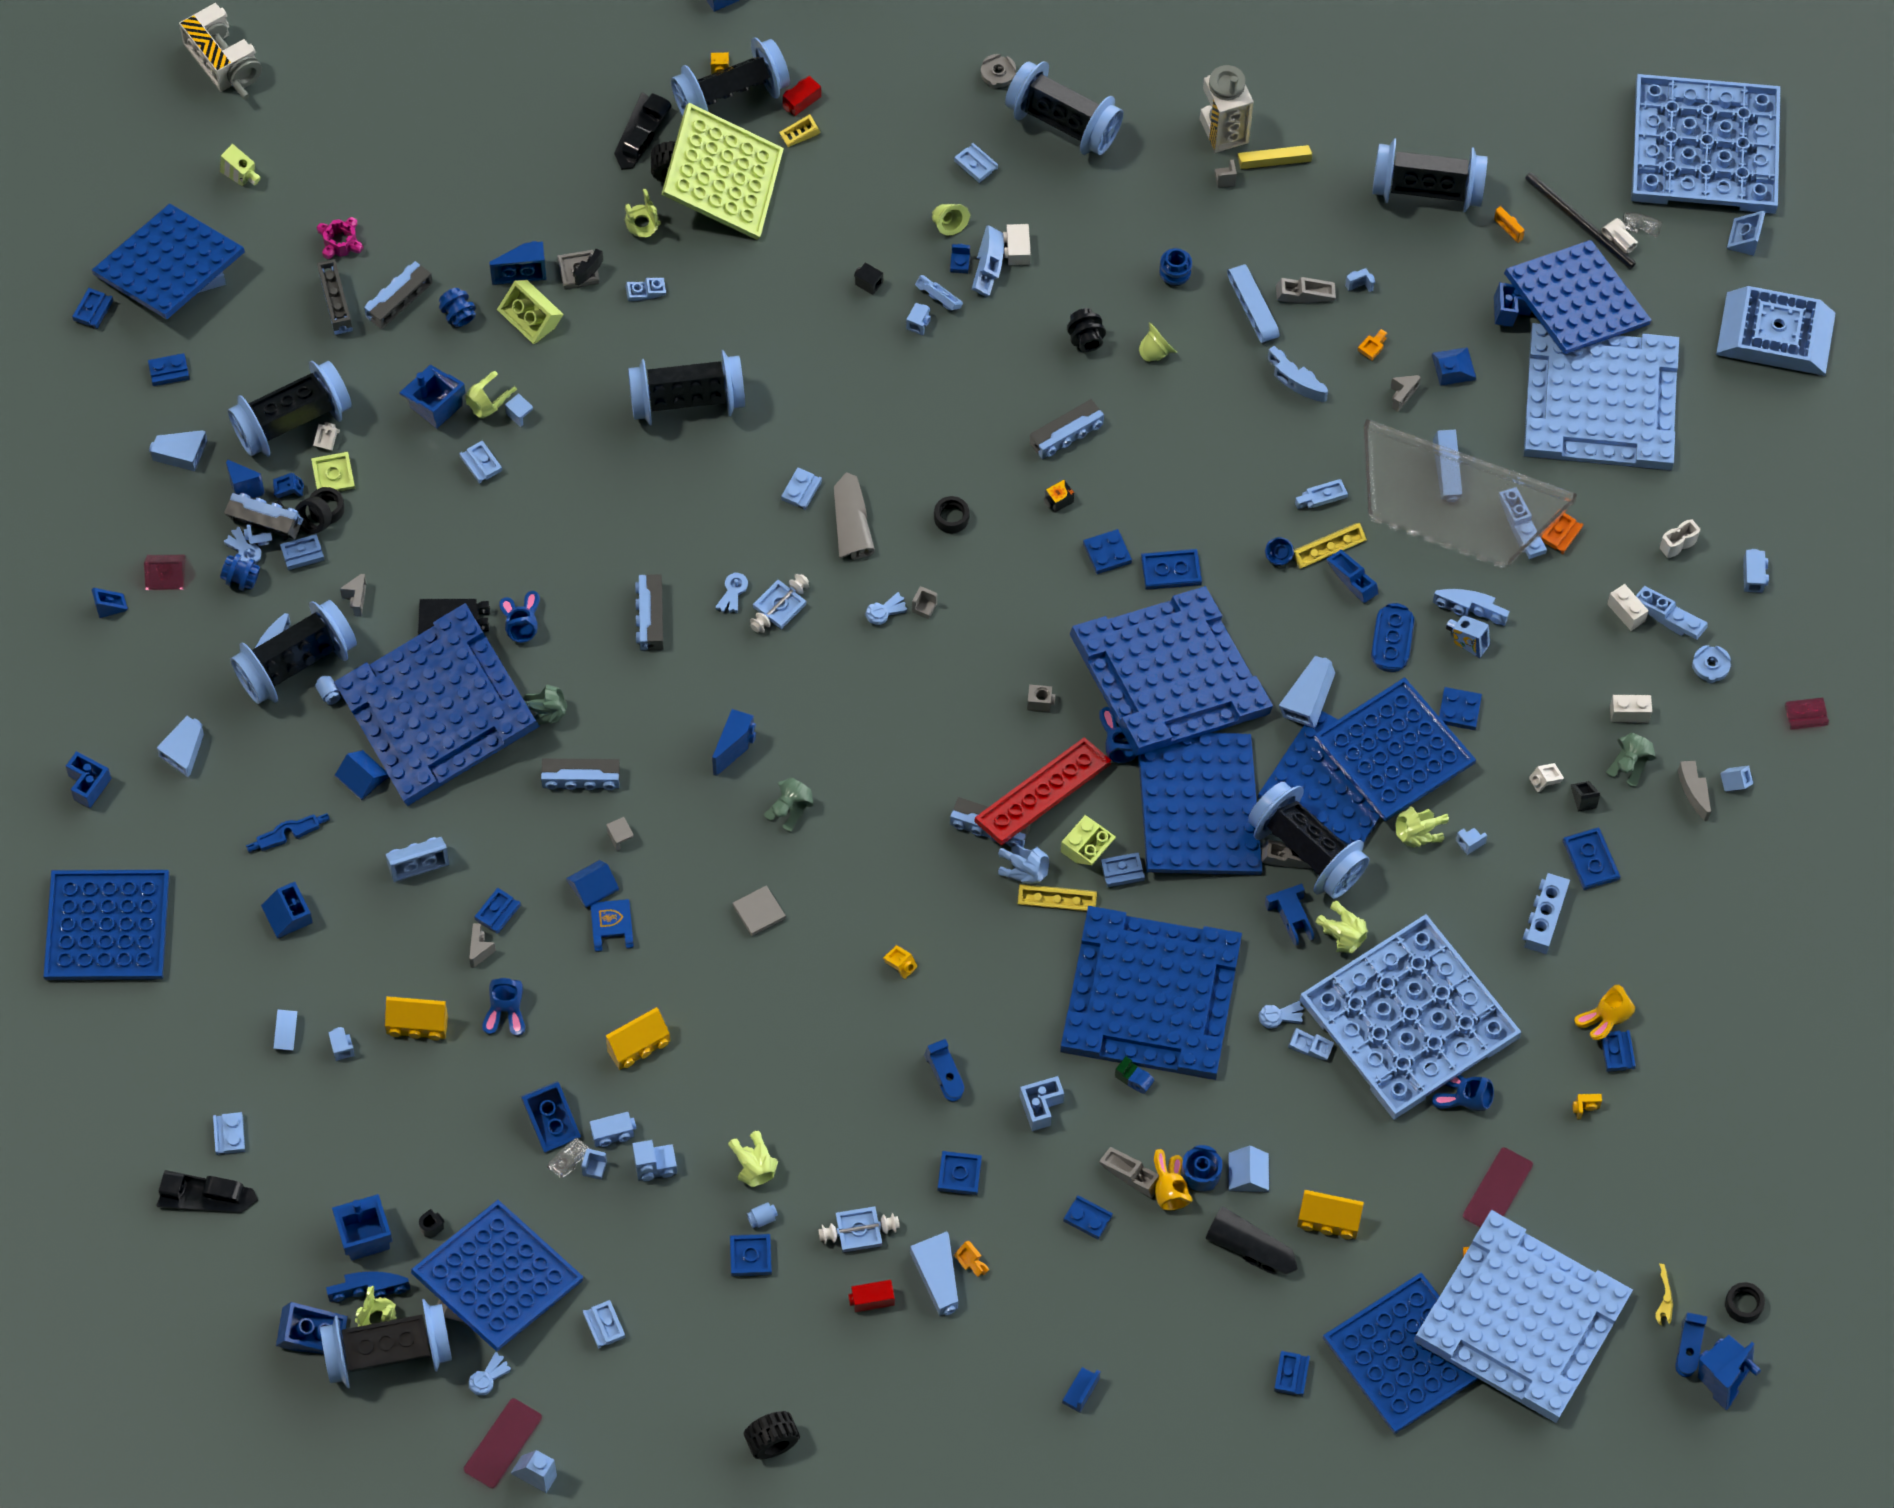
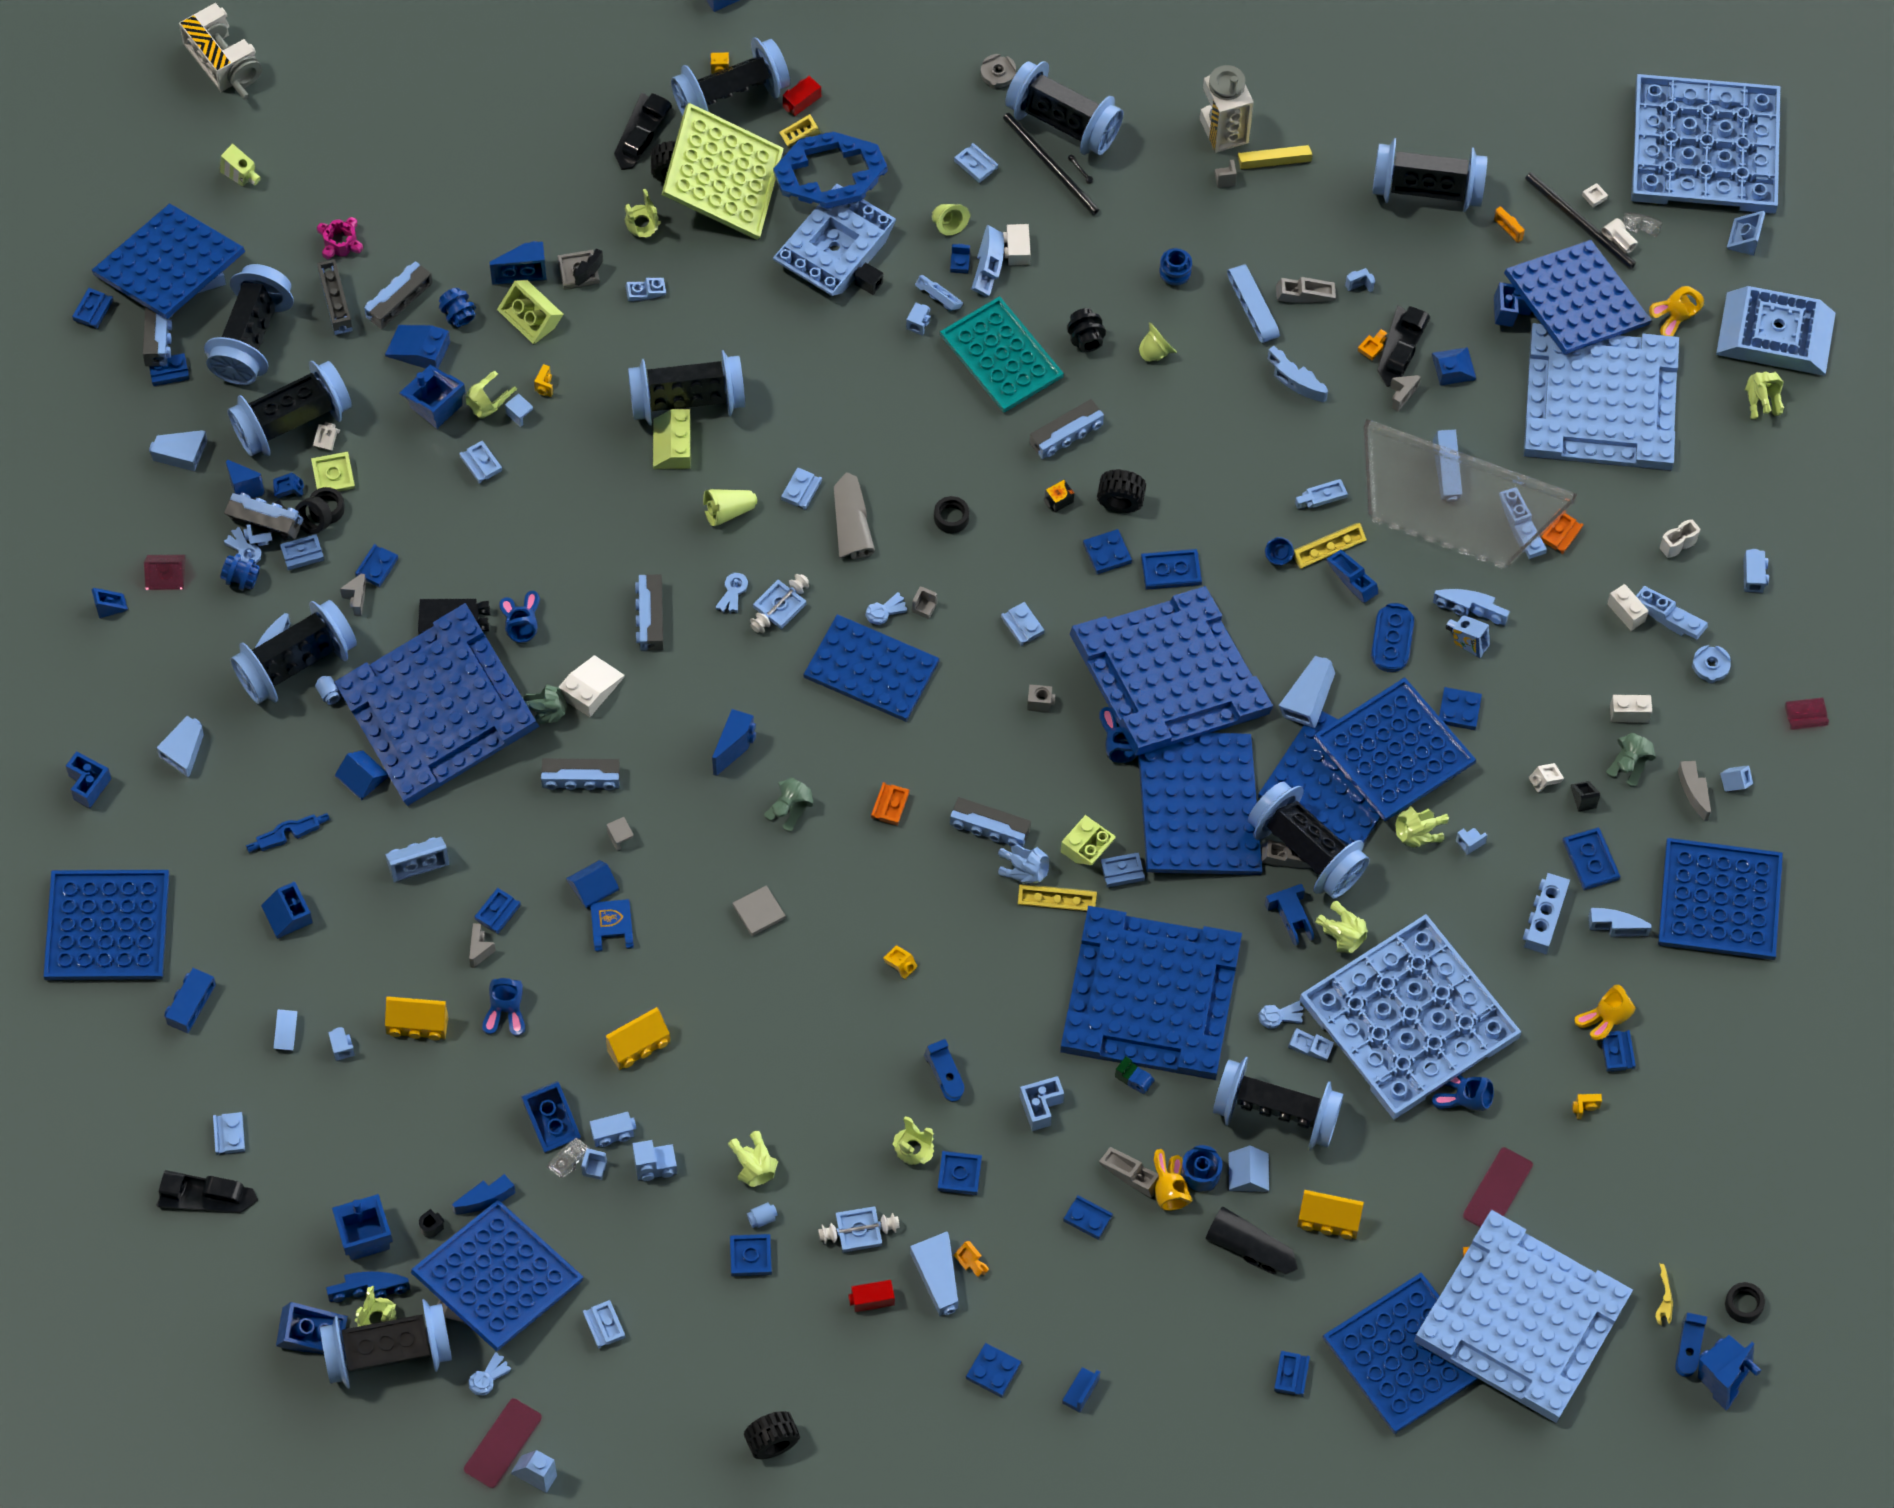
(156, 339): none -> piece
(189, 1000): none -> blue brick
(259, 294): none -> light blue brick
(377, 565): none -> blue plate
(419, 345): none -> blue slope
(483, 1196): none -> blue slope
(543, 380): none -> yellow bracket
(590, 685): none -> white slope
(672, 440): none -> yellowish green slope
(727, 504): none -> yellowish green cone
(848, 146): none -> blue plate
(854, 227): none -> light blue slope
(871, 668): none -> blue plate
(890, 803): none -> orange plate
(912, 1133): none -> yellowish green piece
(993, 1370): none -> blue plate
(1001, 354): none -> teal plate
(1022, 623): none -> light blue plate
(1042, 791): red plate -> none
(1051, 164): none -> black piece
(1089, 179): none -> black hinge
(1121, 491): none -> black tyre
(1277, 1101): none -> brick
(1402, 342): none -> black panel
(1595, 195): none -> white plate
(1618, 923): none -> light blue slope
(1679, 308): none -> yellow piece
(1720, 898): none -> blue plate
(1760, 387): none -> yellowish green piece

